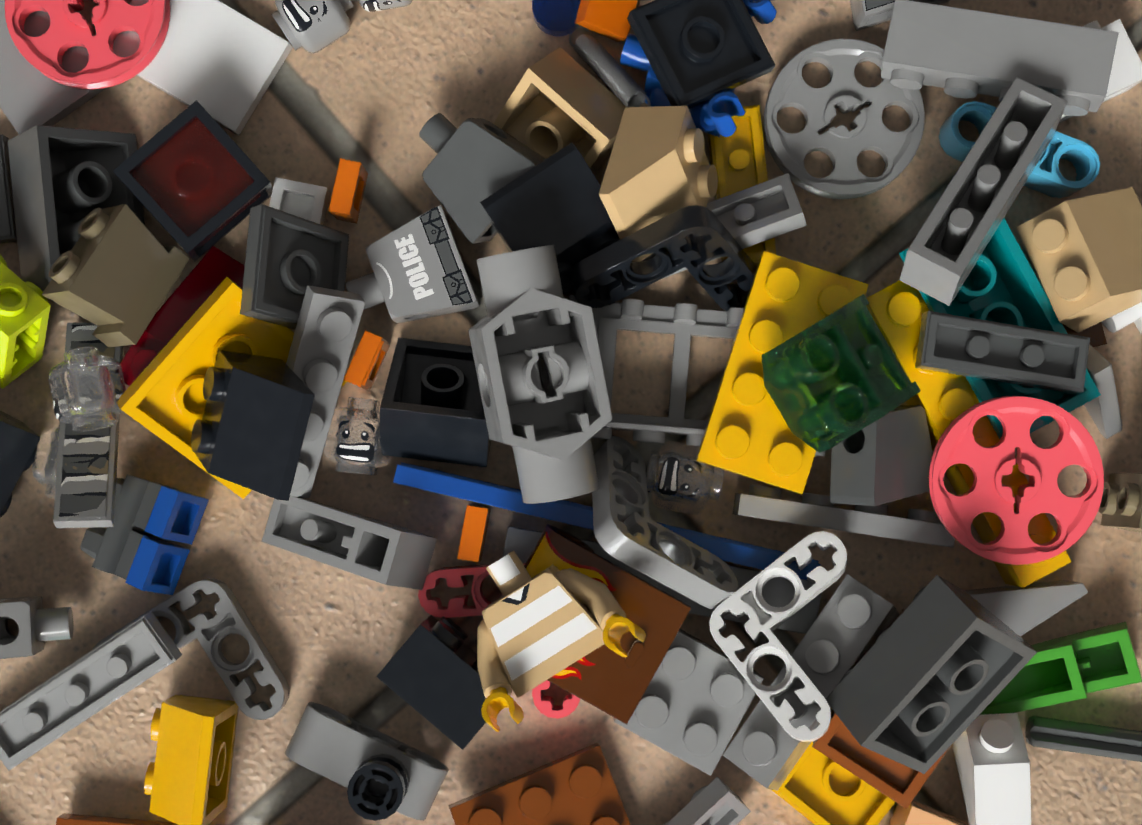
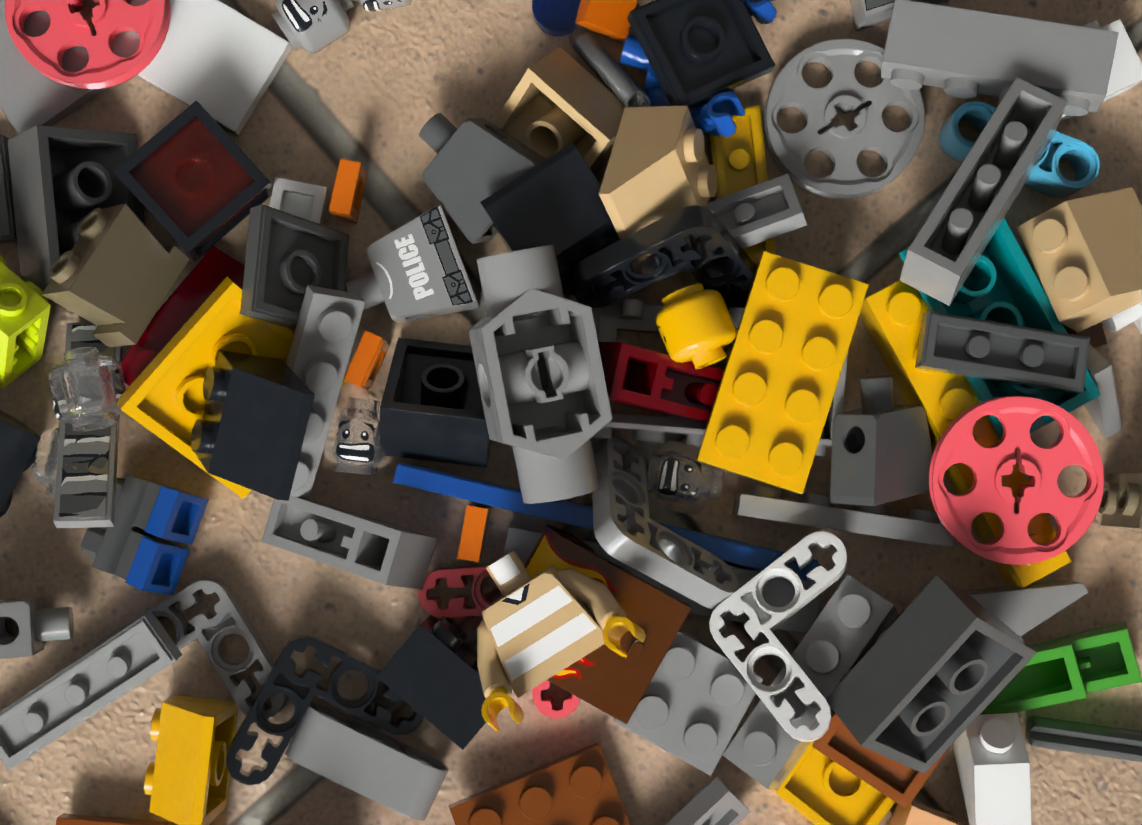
(301, 691): none -> black beam
(386, 780): black wheel -> none
(657, 382): none -> dark red slope
(695, 325): none -> yellow head
(835, 377): clear green slope -> none

